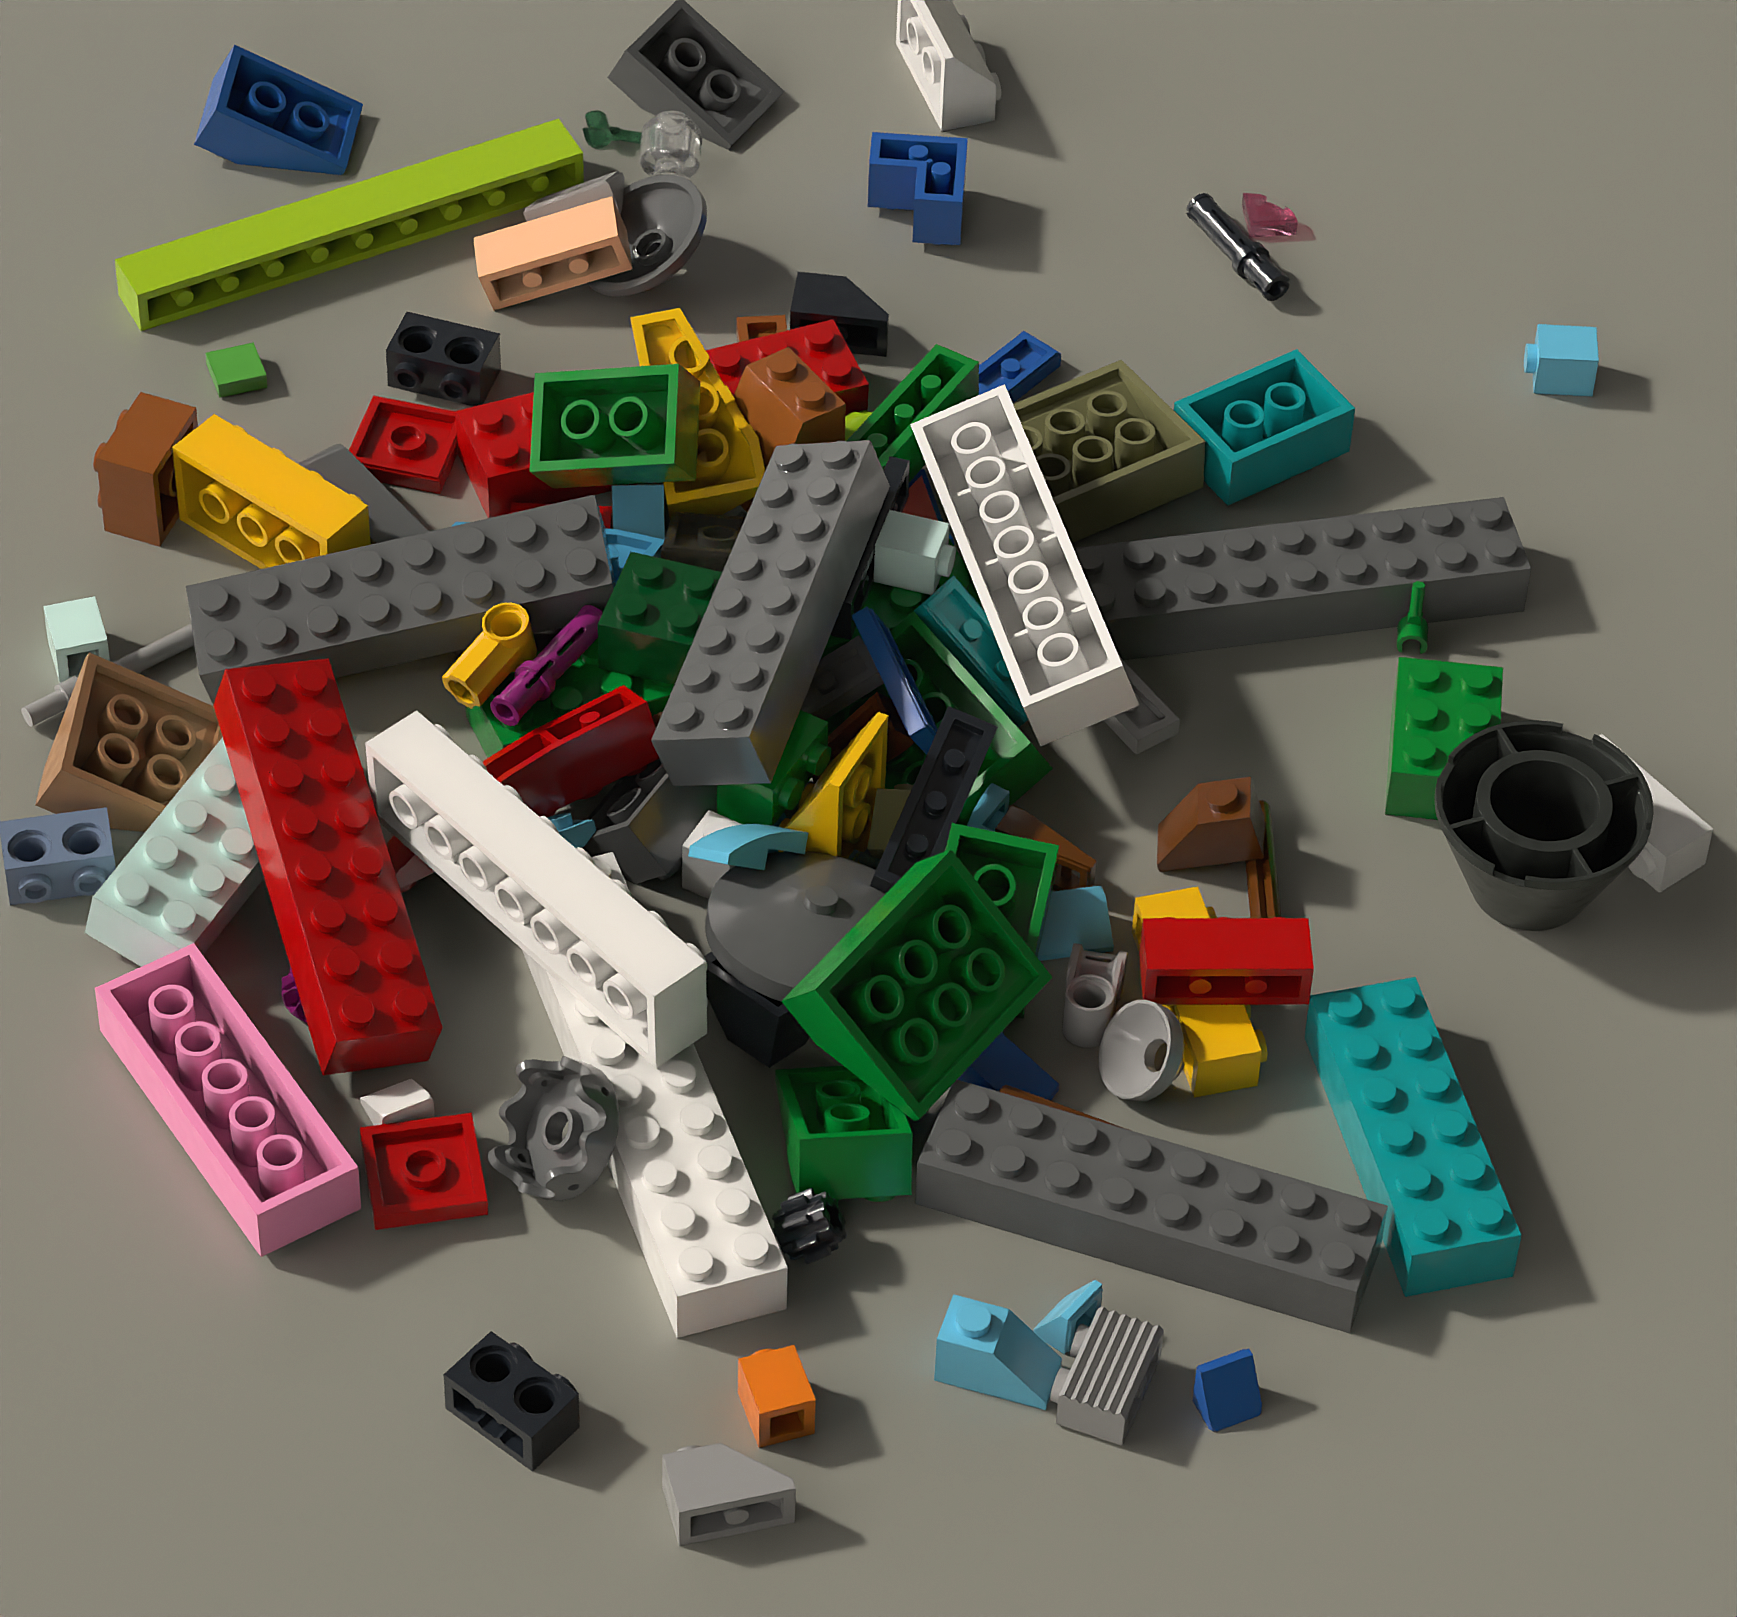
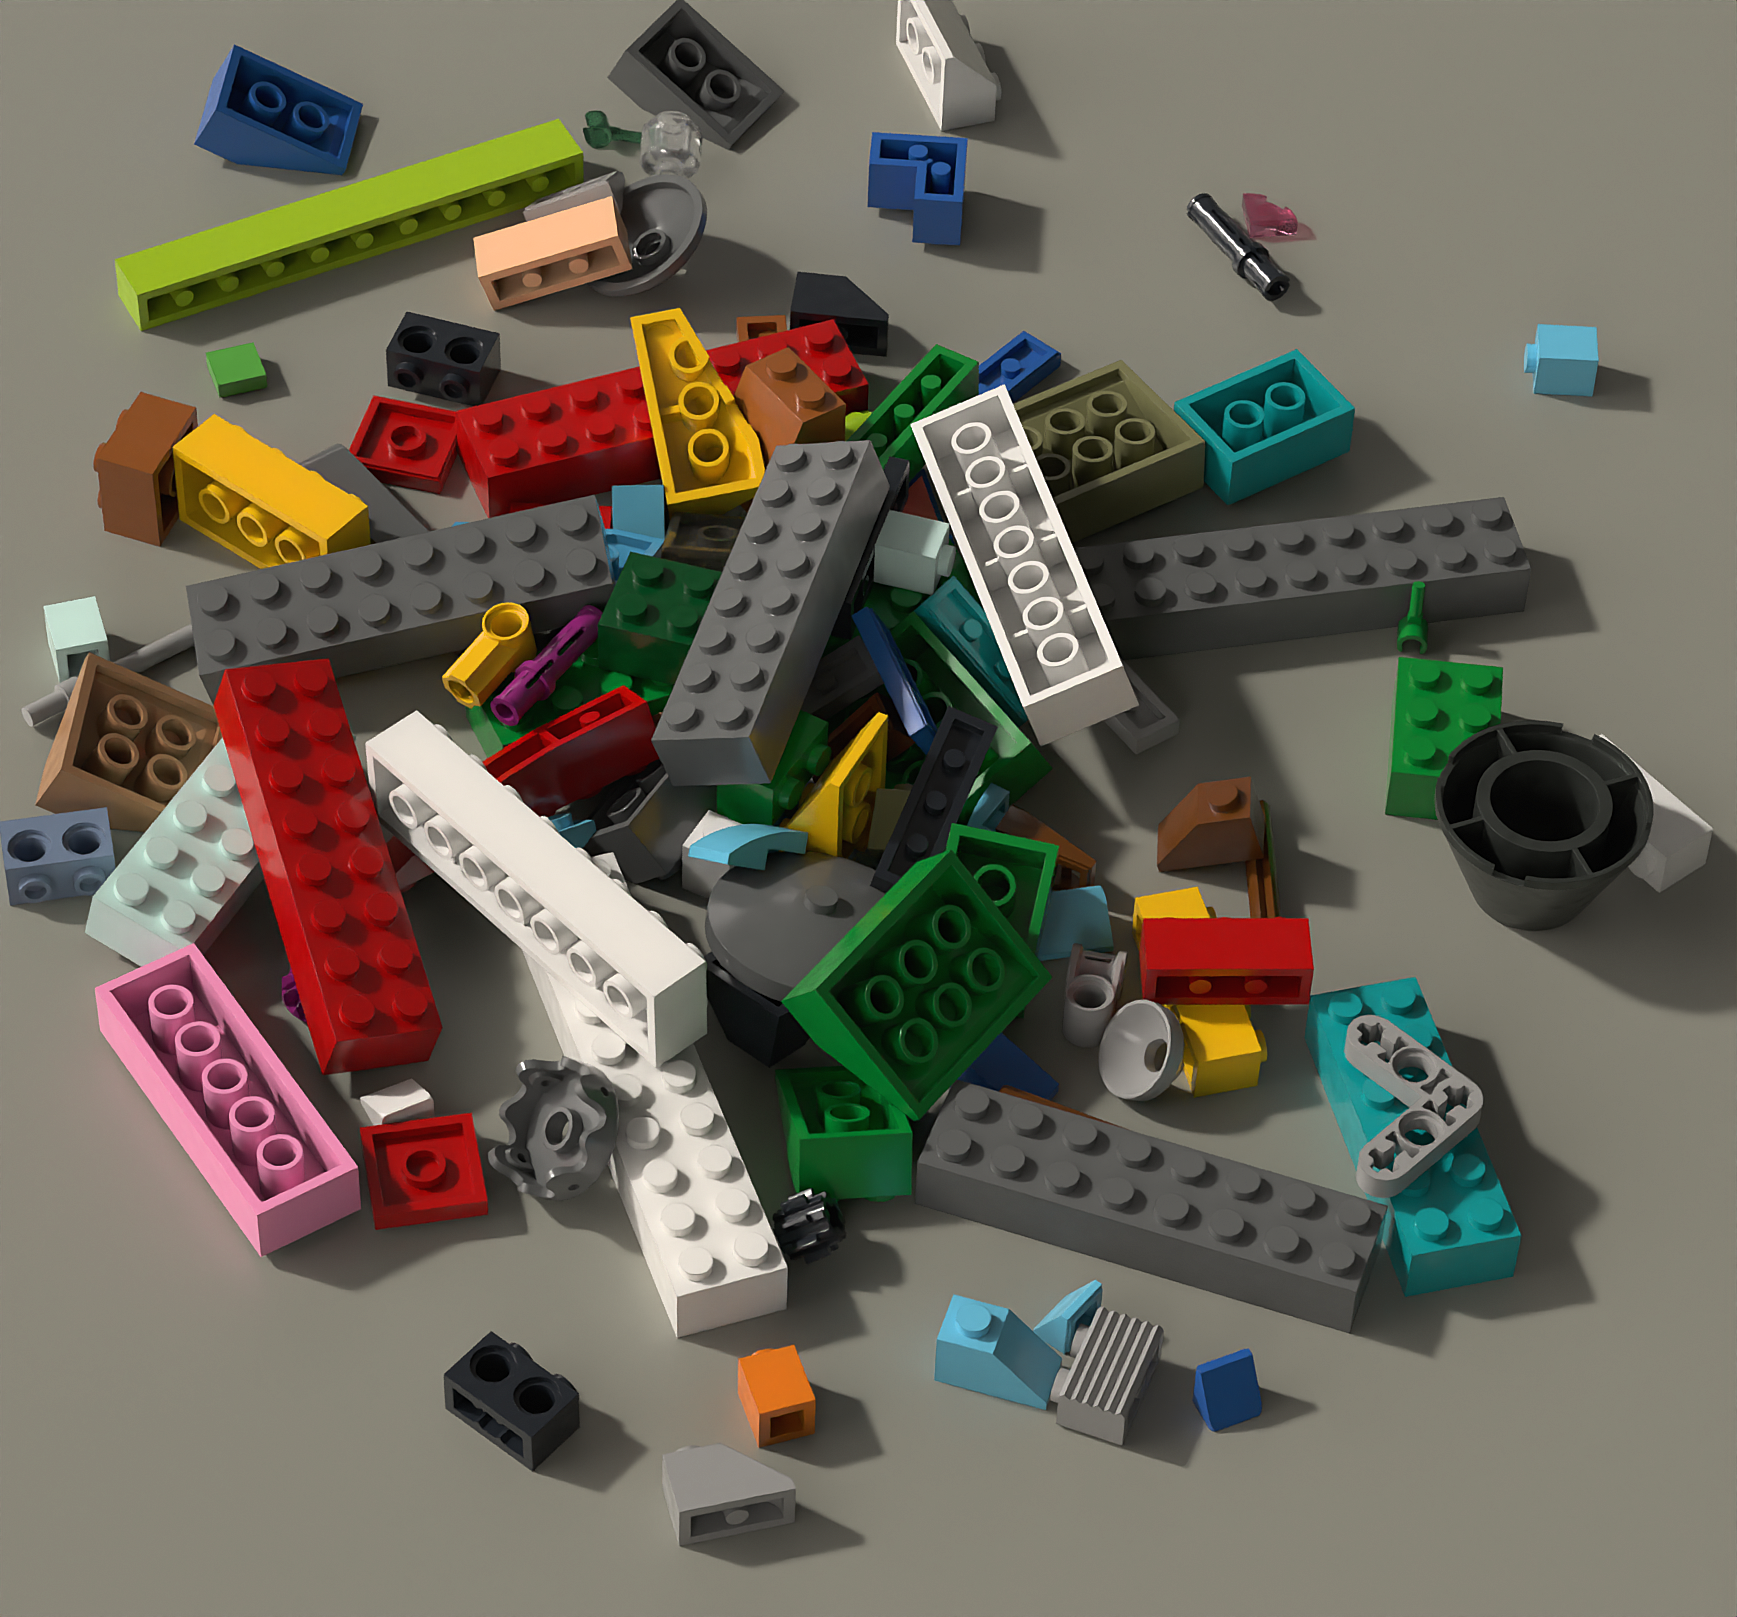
(615, 426): green brick -> none
(1426, 1103): none -> light grey beam

